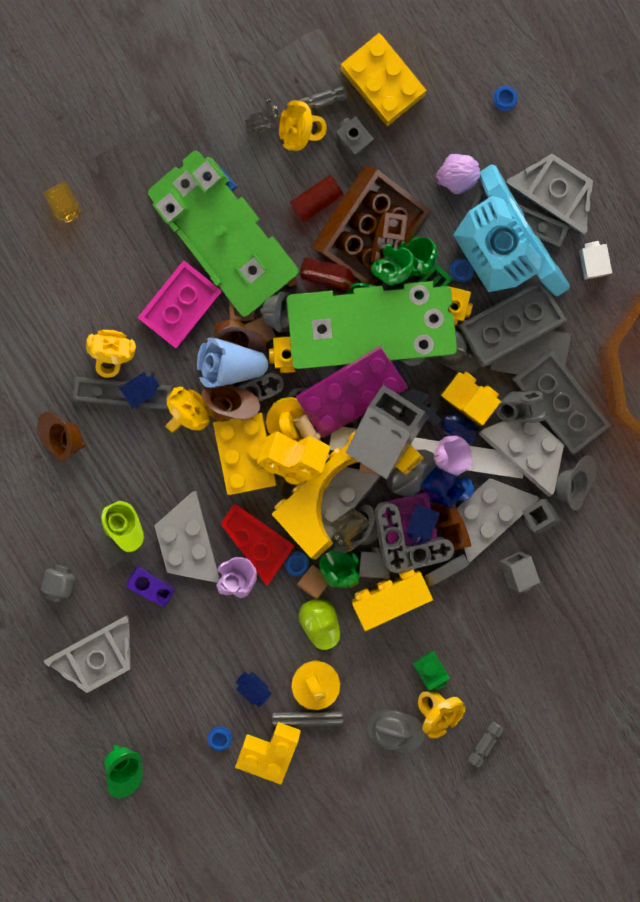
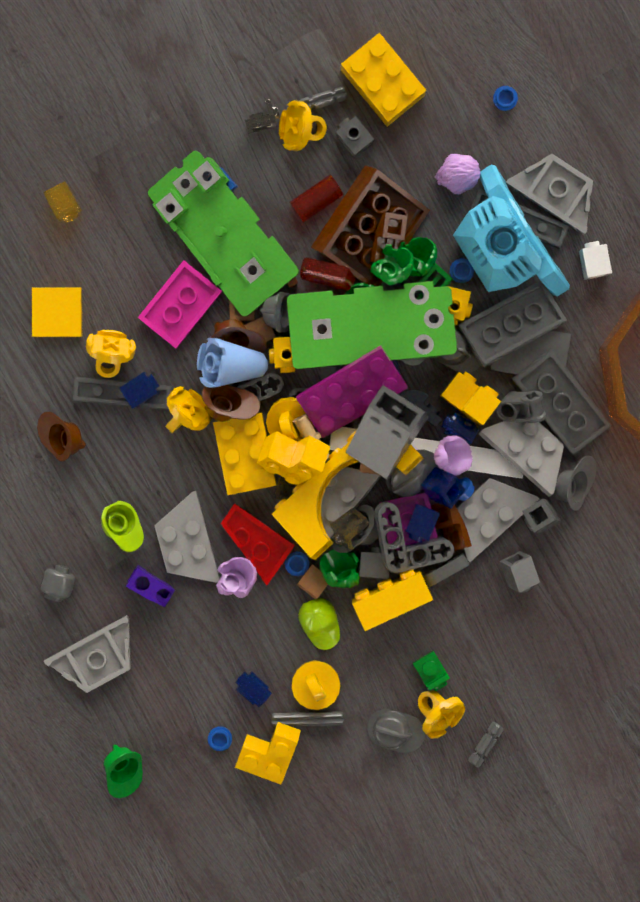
(57, 312): none -> yellow tile

